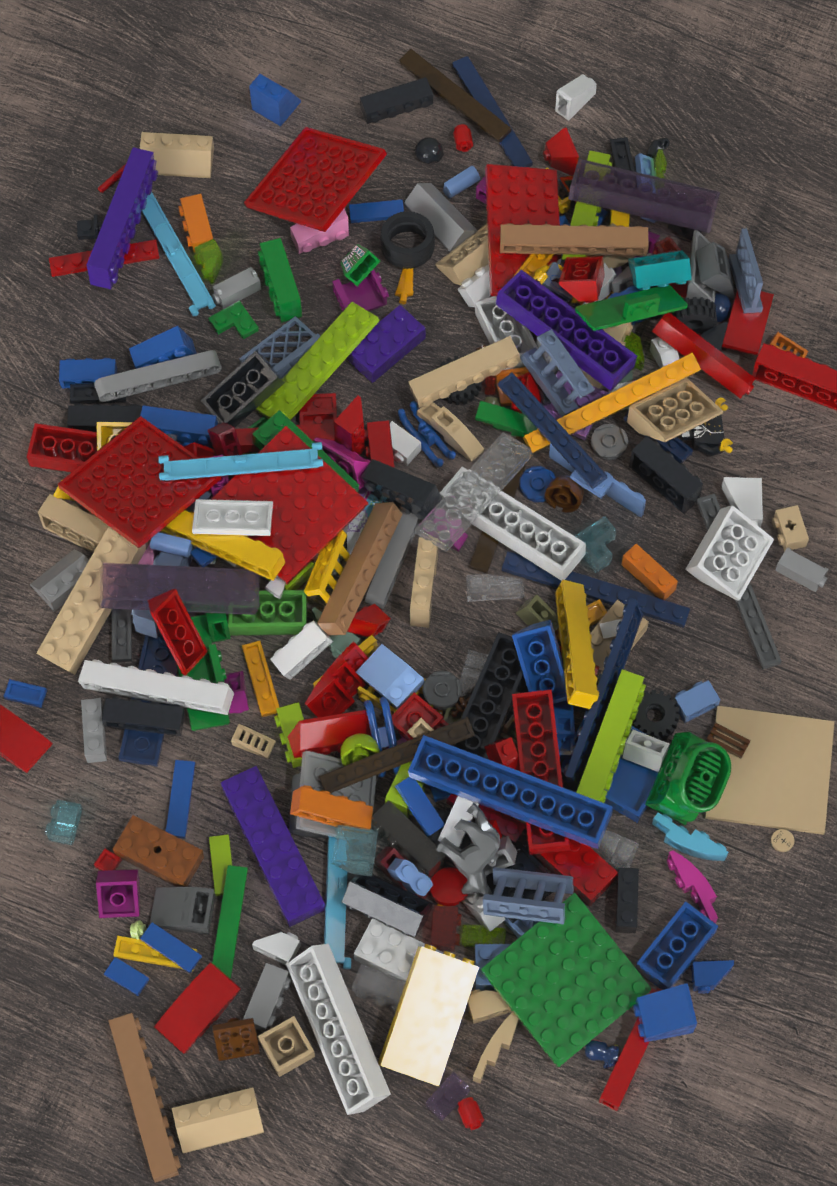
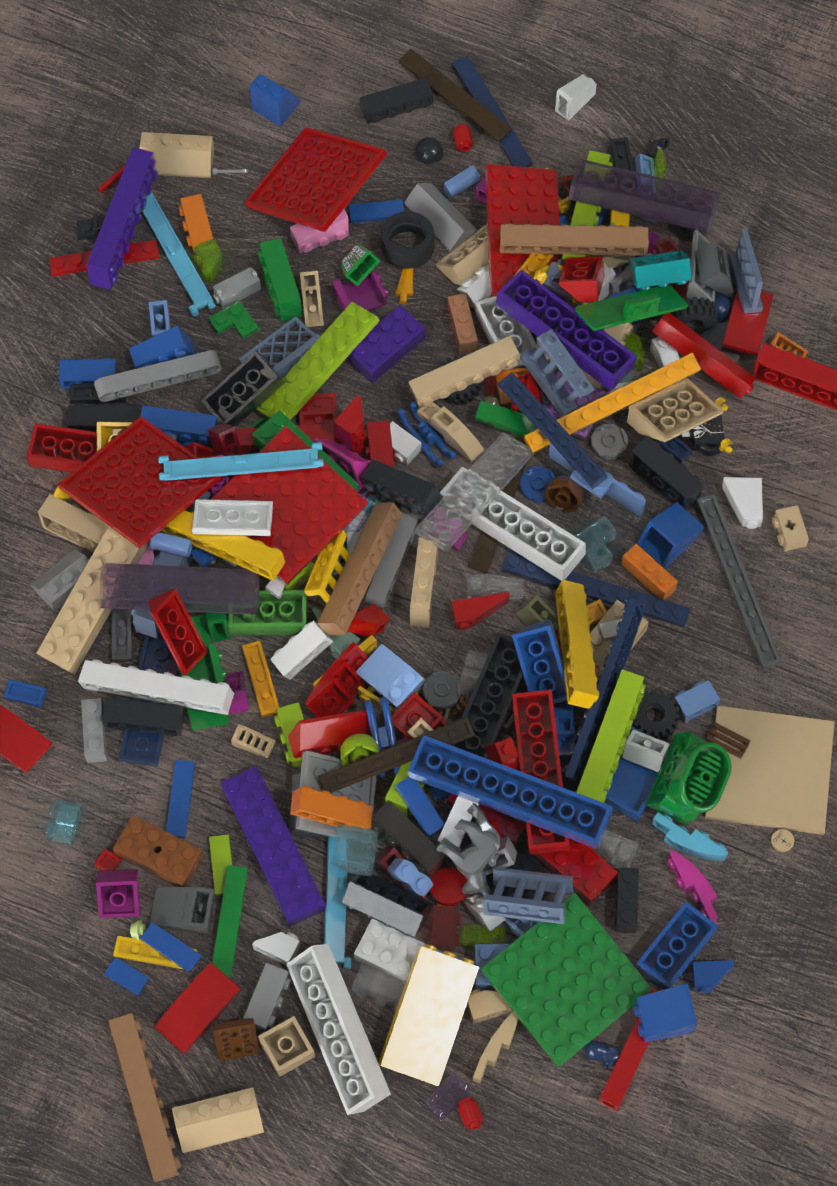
(159, 317): none -> medium blue brick
(214, 171): none -> light grey hinge
(311, 298): none -> tan slope
(462, 323): none -> nougat brick
(474, 610): none -> red slope
(561, 152): red slope -> none
(670, 534): none -> blue slope
(730, 553): white slope -> none
(802, 570): light grey brick -> none

